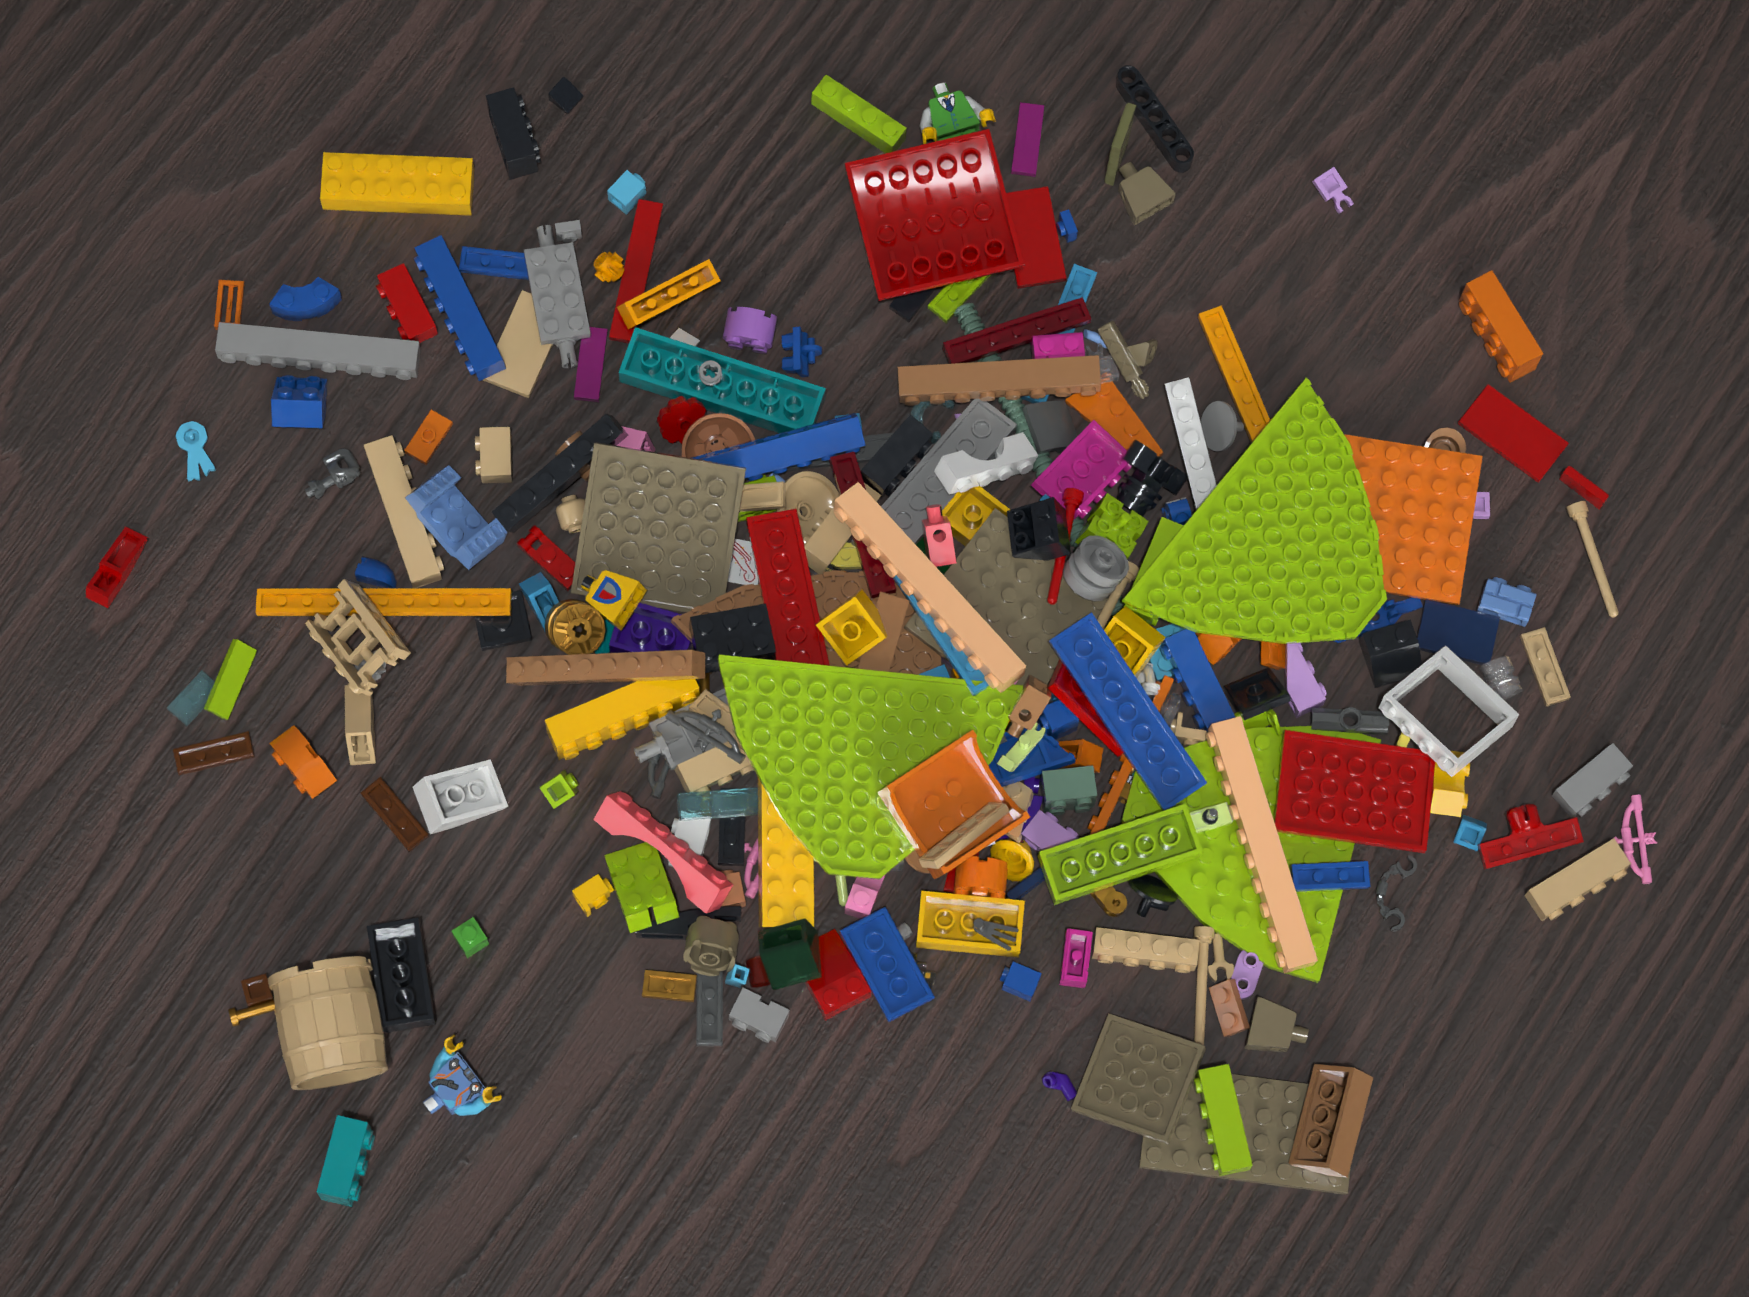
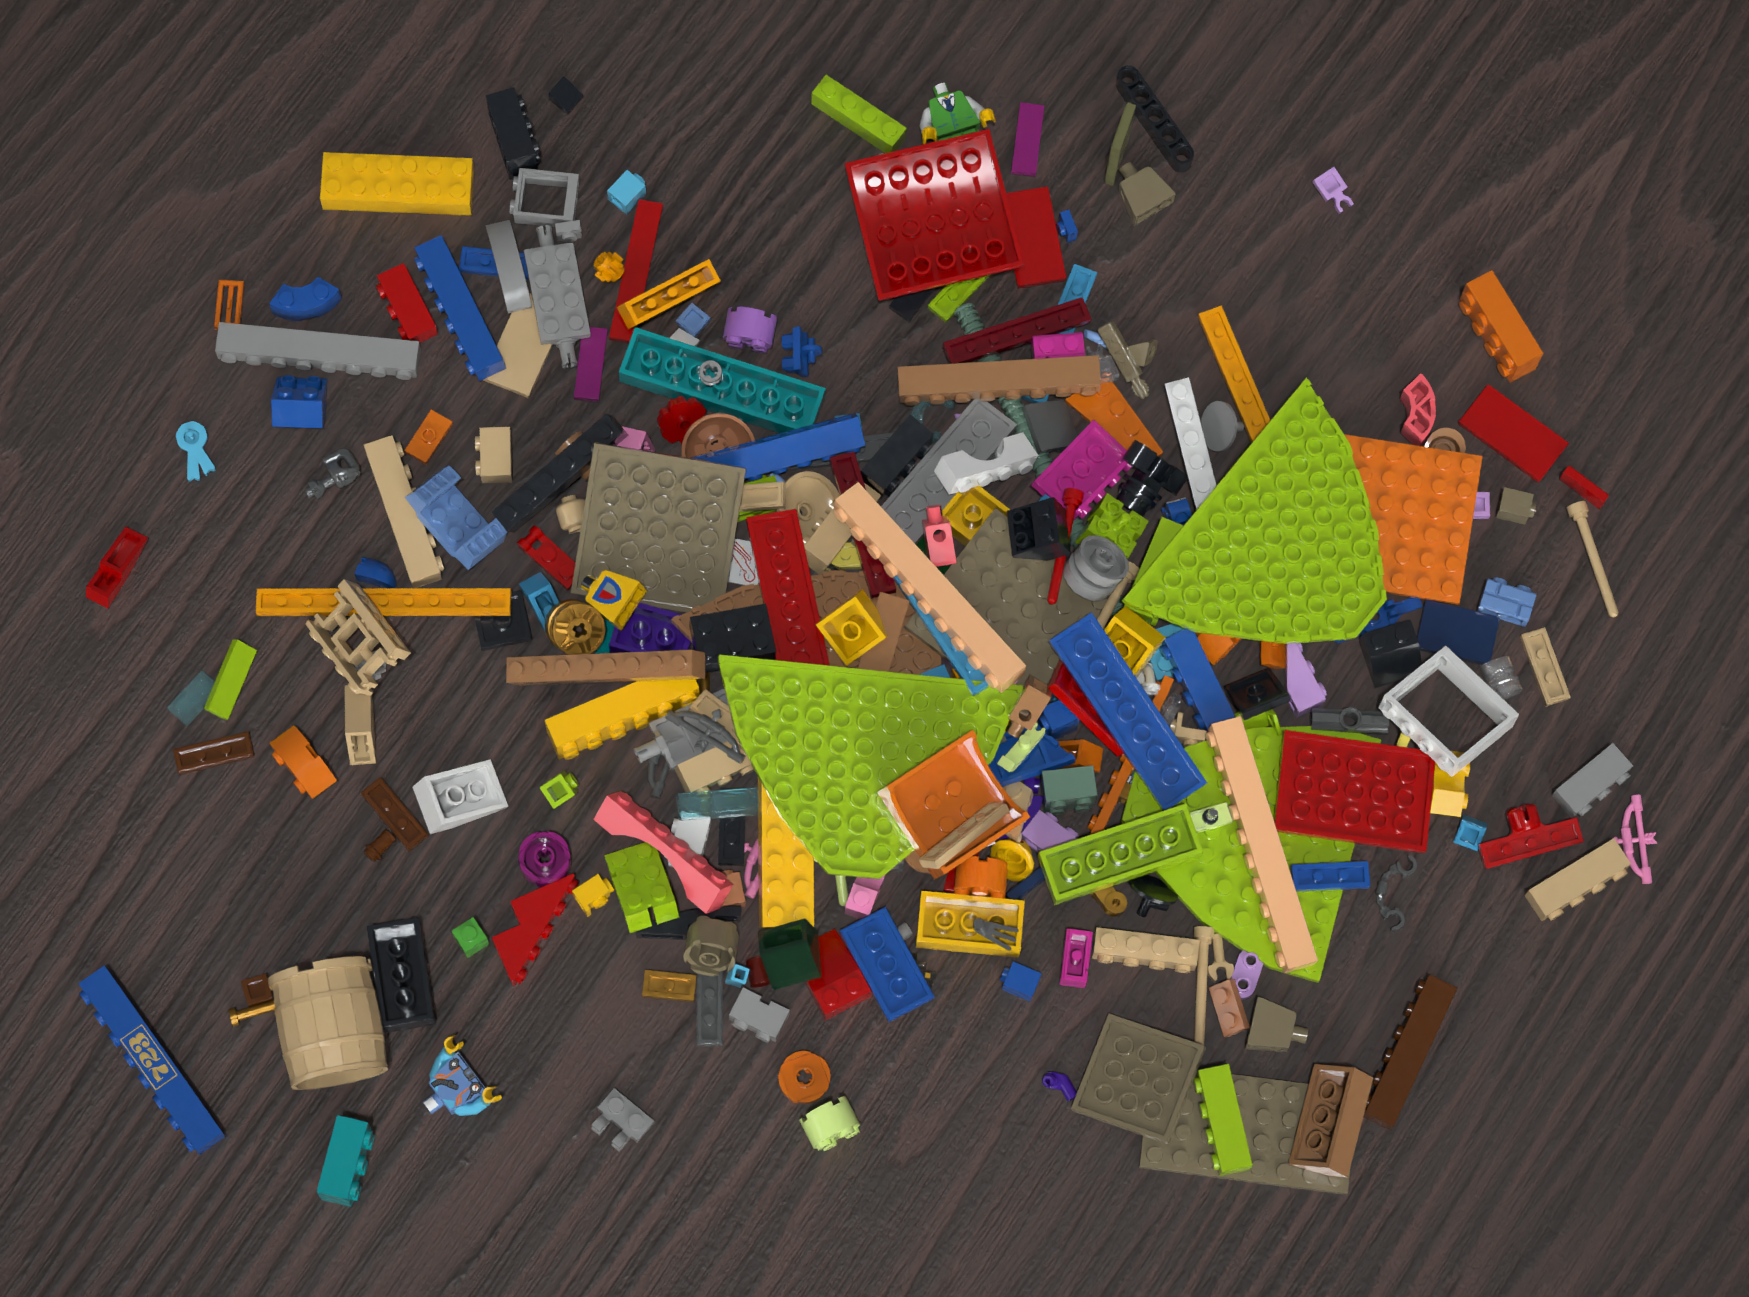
(152, 1061): none -> blue brick
(379, 846): none -> reddish brown pin
(509, 266): none -> light grey slope
(535, 914): none -> red slope
(544, 845): none -> magenta brick
(547, 178): none -> light grey window
(624, 1115): none -> light grey plate
(693, 320): none -> medium blue tile
(811, 1064): none -> orange plate
(830, 1123): none -> yellowish green brick
(1409, 1052): none -> reddish brown brick
(1420, 410): none -> coral brick
(1515, 506): none -> dark tan brick

